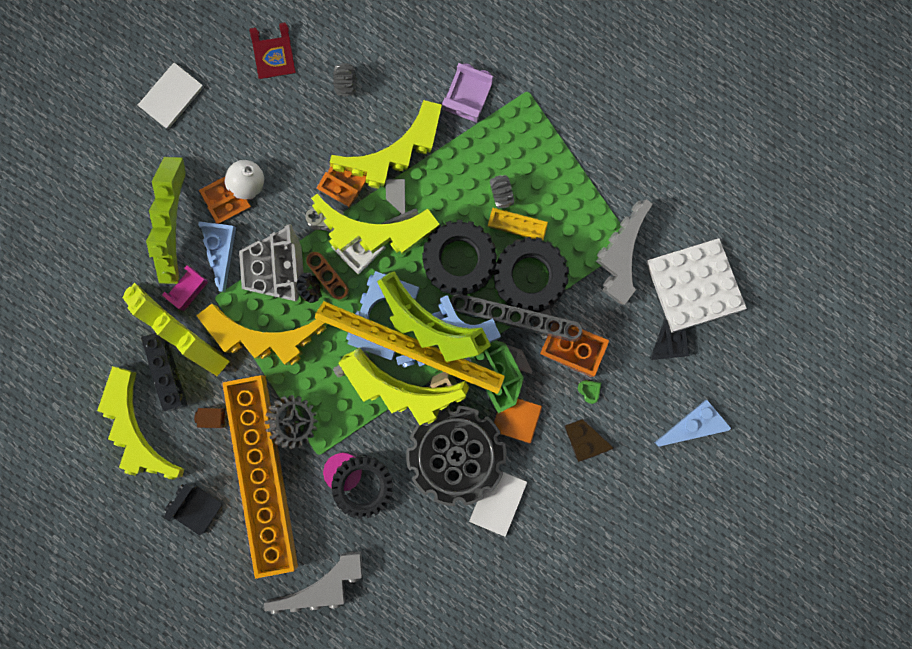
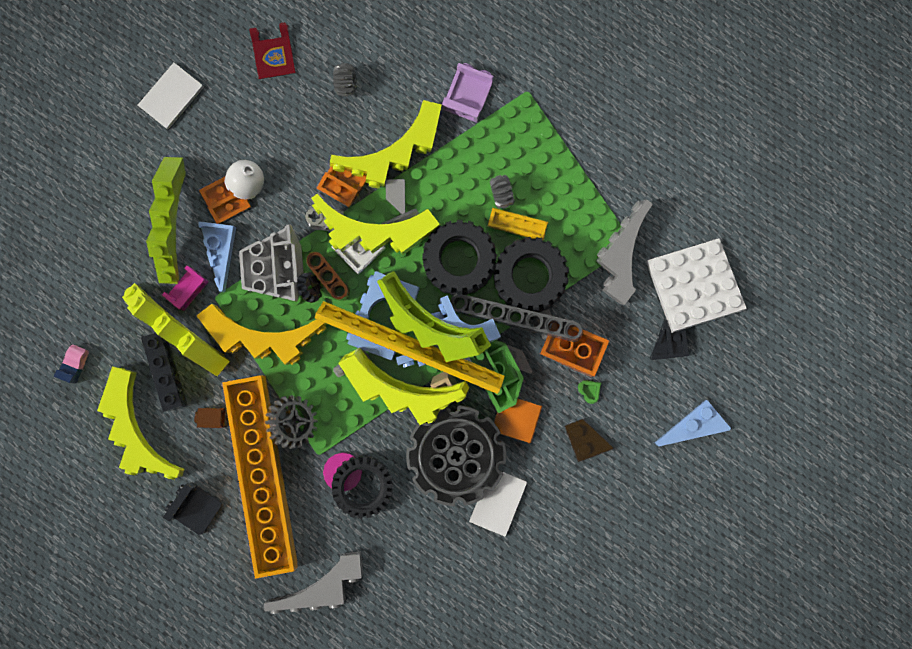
(72, 364): none -> leg

